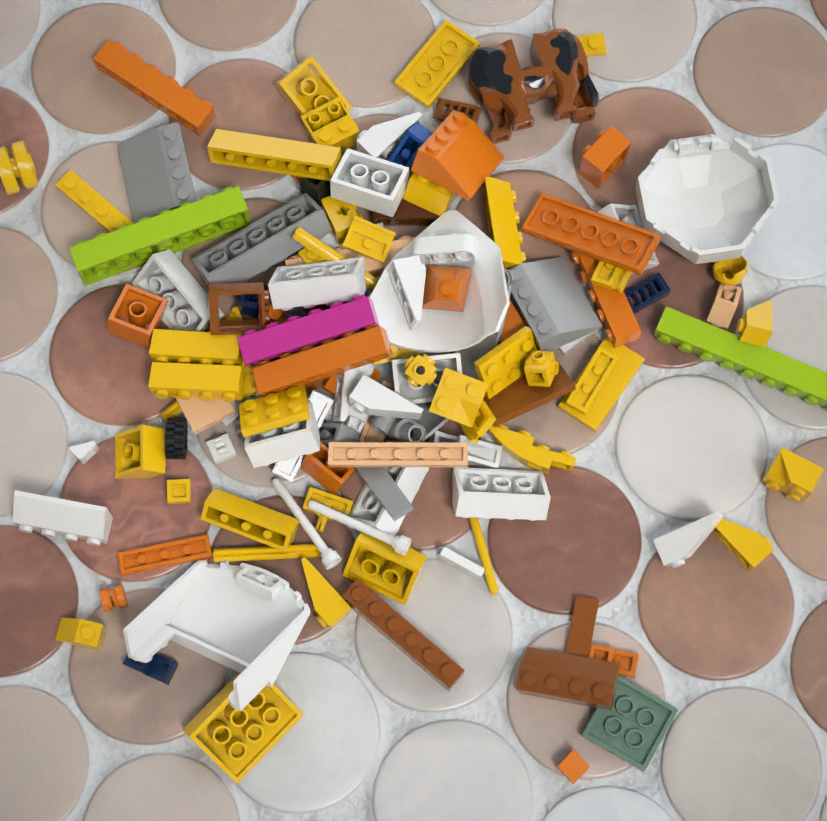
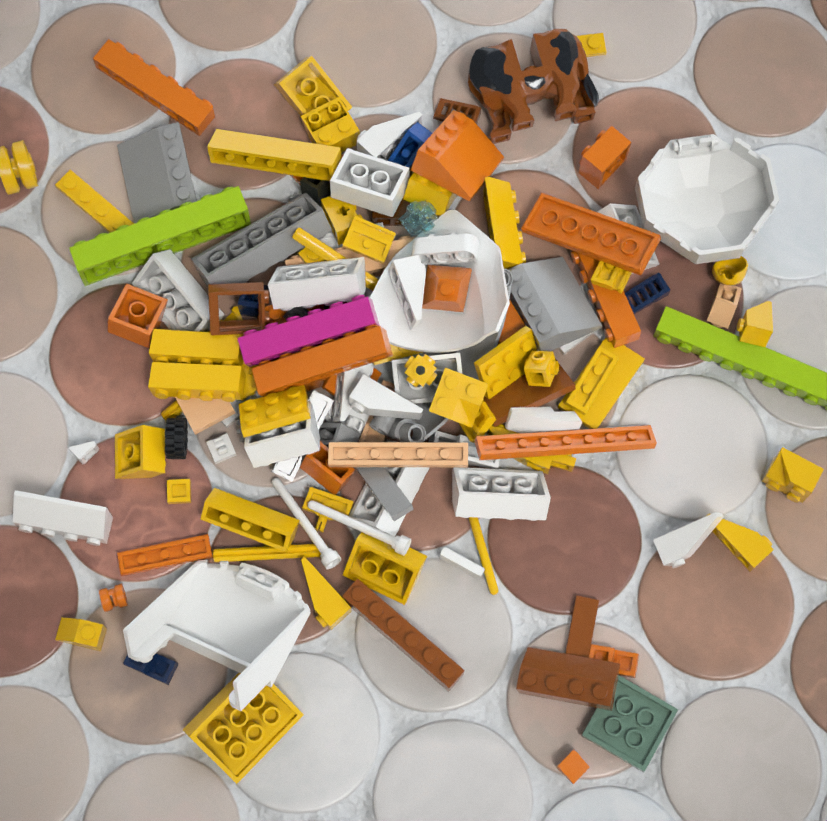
(419, 217): none -> clear light blue brick
(437, 64): yellow plate -> none
(541, 420): none -> white slope
(565, 442): none -> orange plate

